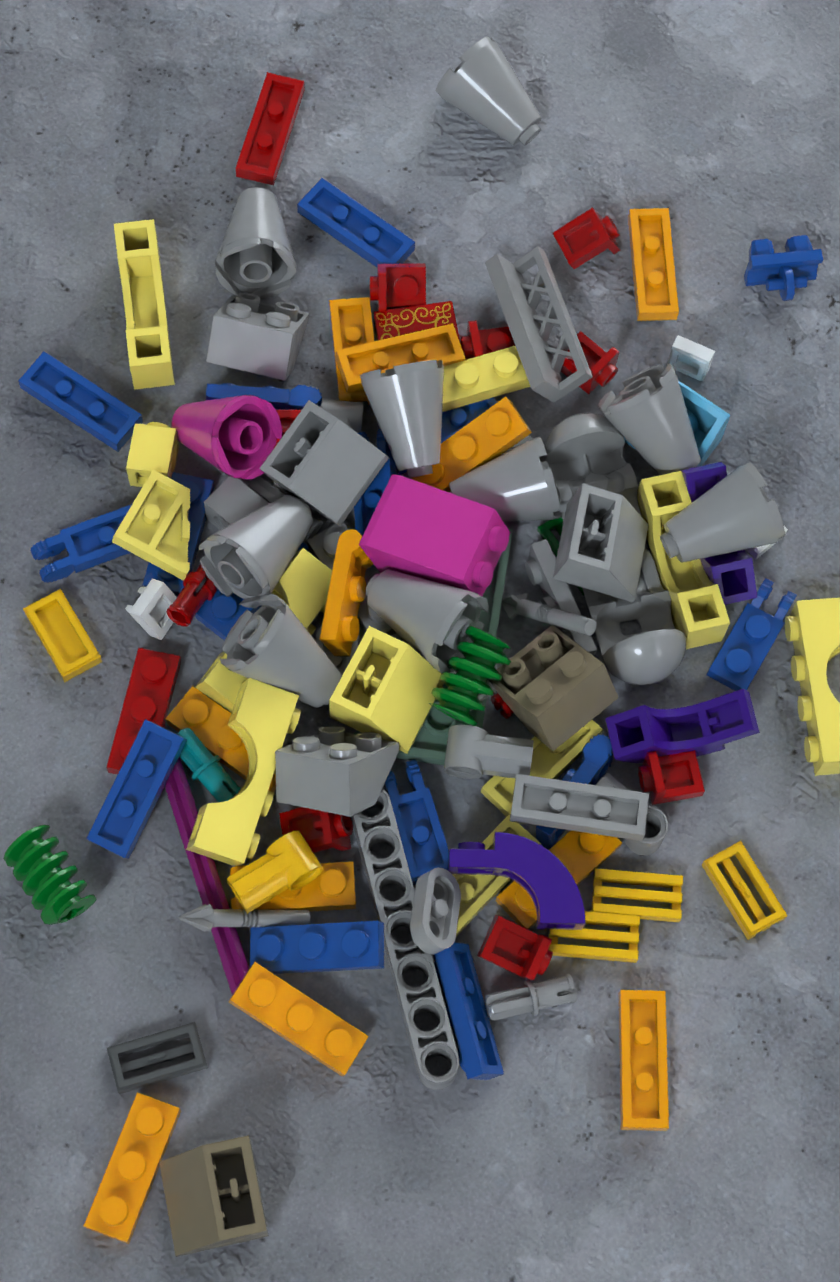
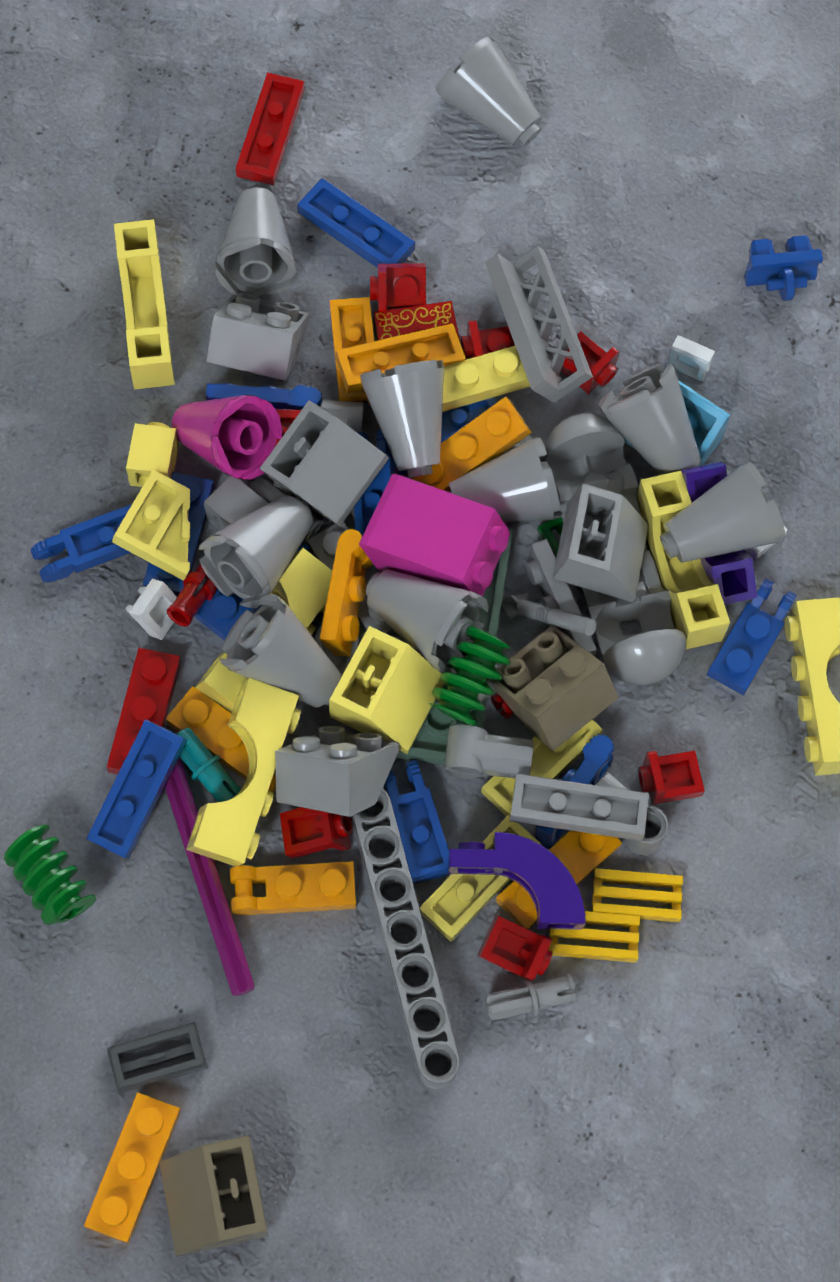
(62, 635): yellow tile -> none
(80, 401): blue plate -> none
(206, 917): light grey piece -> none
(285, 865): yellow piece -> none
(298, 1019): light orange plate -> none
(318, 947): blue plate -> none
(435, 911): light grey plate -> none
(468, 1013): blue plate -> none
(587, 237): red bracket -> none
(643, 1060): light orange plate -> none
(653, 264): light orange plate -> none
(684, 729): dark purple arch -> none
(763, 923): yellow tile -> none

